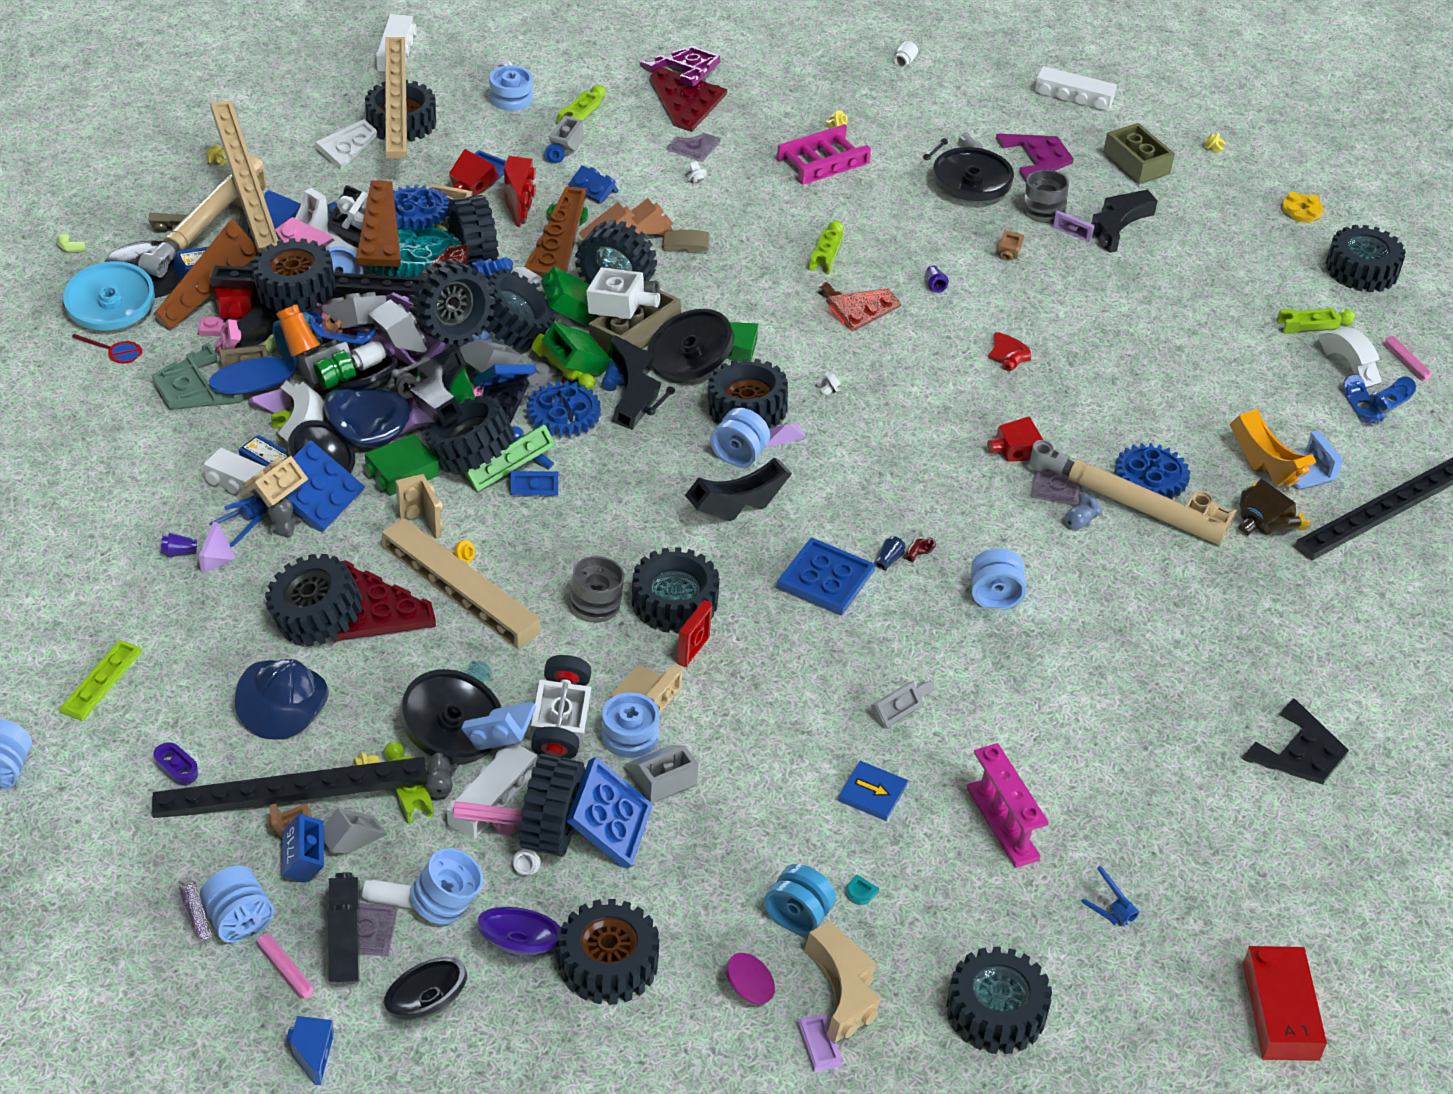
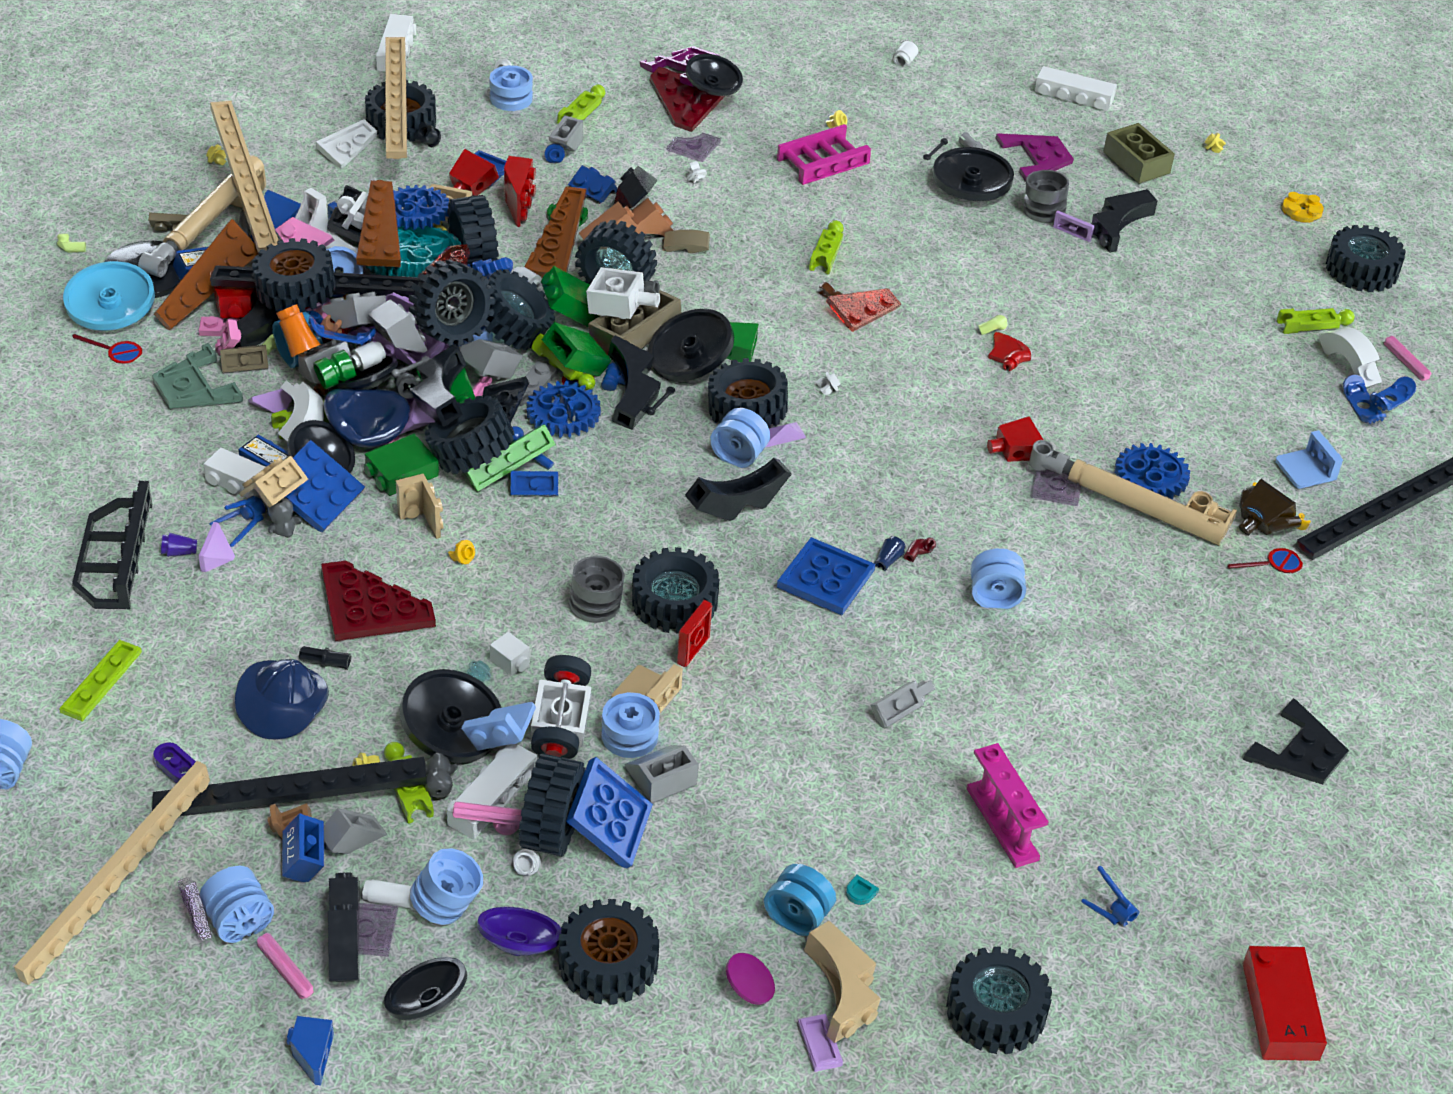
(111, 875): none -> tan plate
(130, 548): none -> black plate
(252, 375): blue shield -> none
(314, 599): black wheel -> none
(325, 657): none -> black axle
(427, 135): none -> black brick
(461, 583): tan brick -> none
(503, 373): blue tile -> none
(510, 654): none -> white brick
(634, 186): none -> black wedge
(714, 74): none -> black dish
(873, 790): blue tile -> none
(934, 275): dark purple cone -> none
(998, 322): none -> yellowish green arm
(1010, 245): medium nougat bracket -> none
(1083, 513): sand blue animal -> none
(1267, 452): light orange arch -> none
(1279, 558): none -> piece

